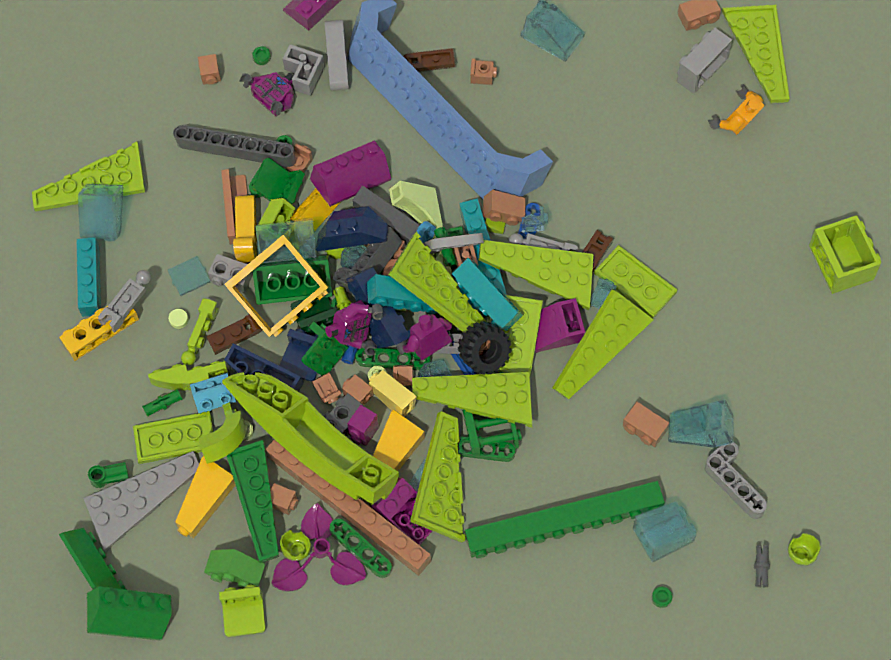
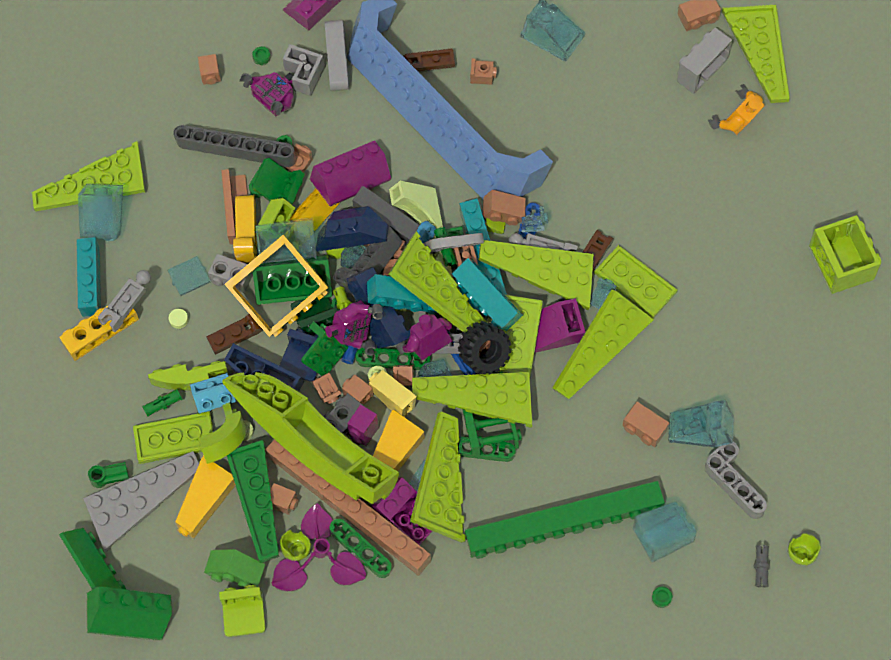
(208, 312): lime plate -> none

